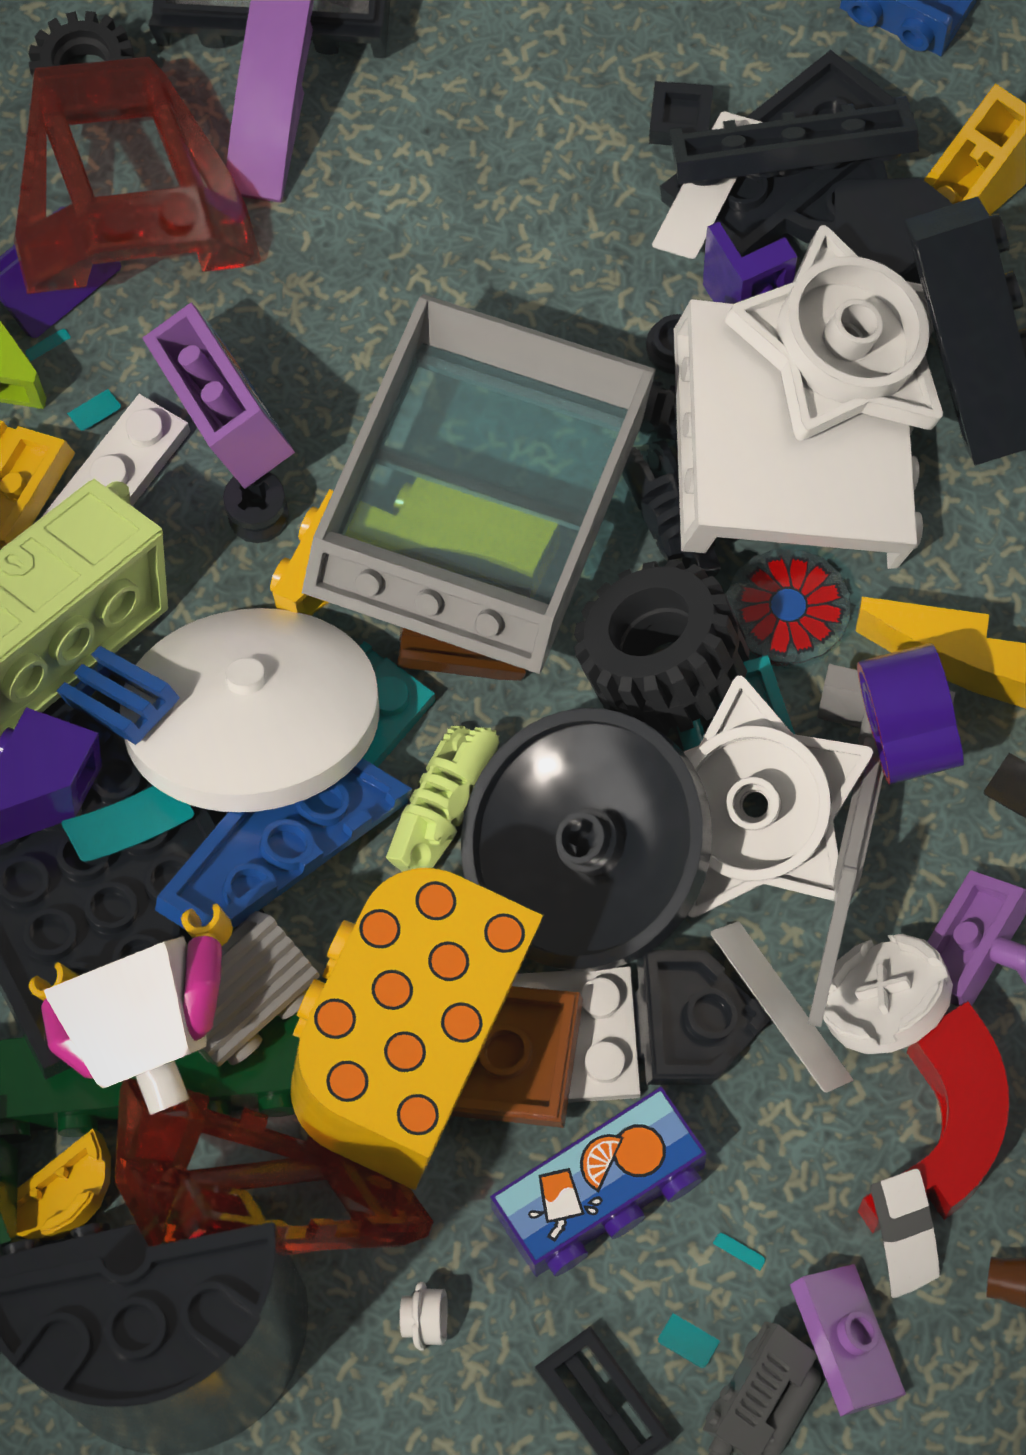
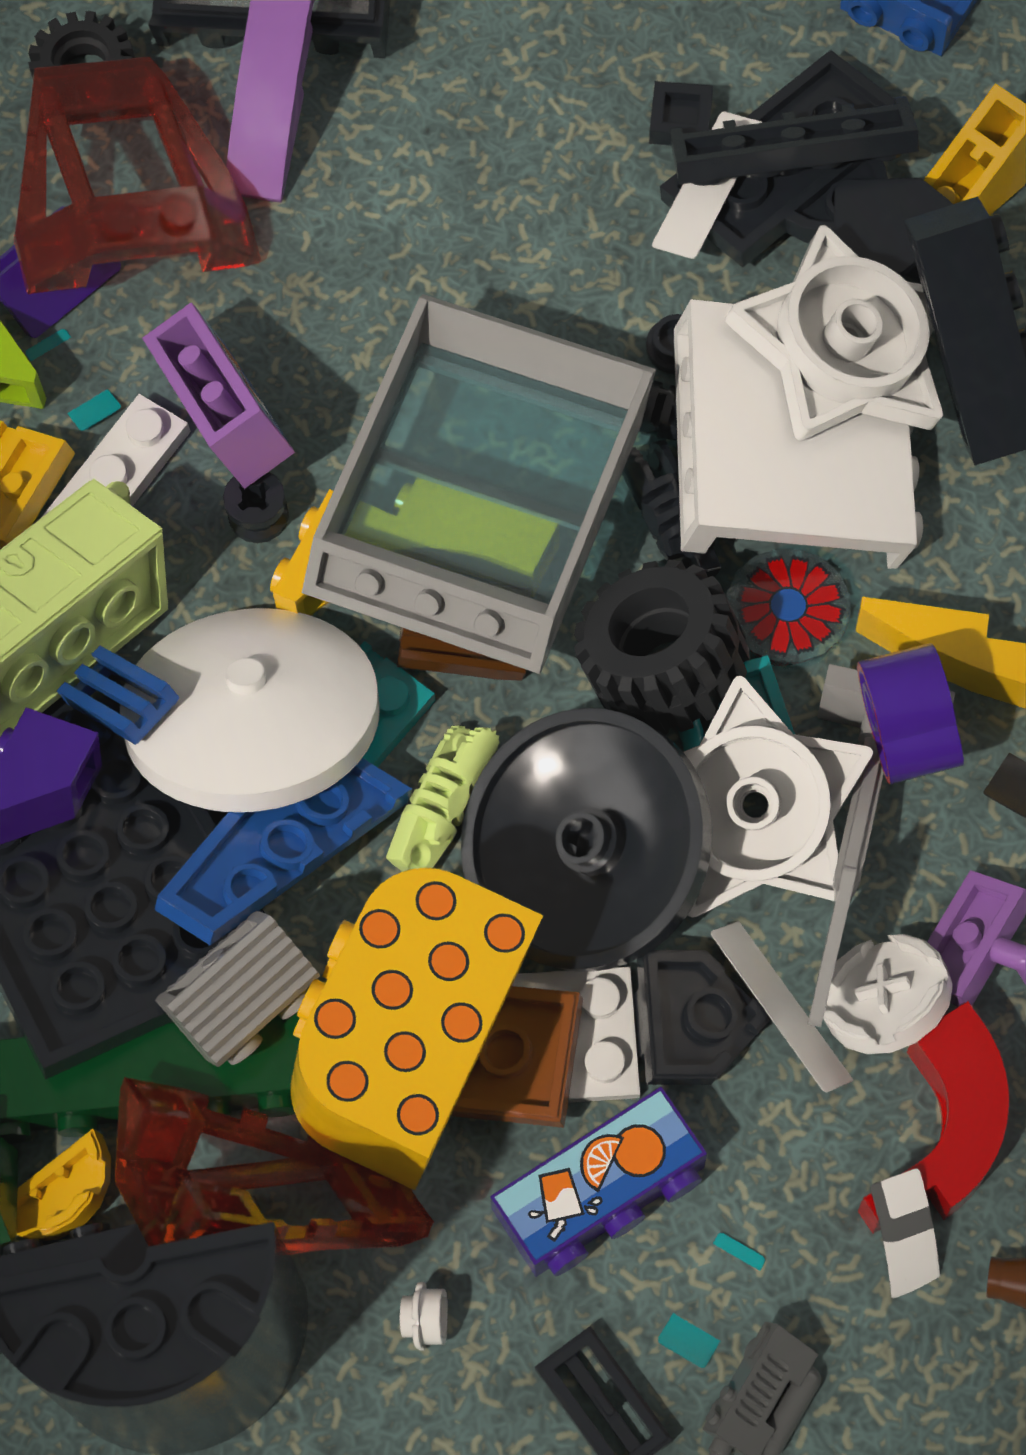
(125, 823): teal sticker -> none
(139, 1011): white torso -> none
(737, 278): dark purple panel -> none
(847, 1339): medium lavender plate -> none

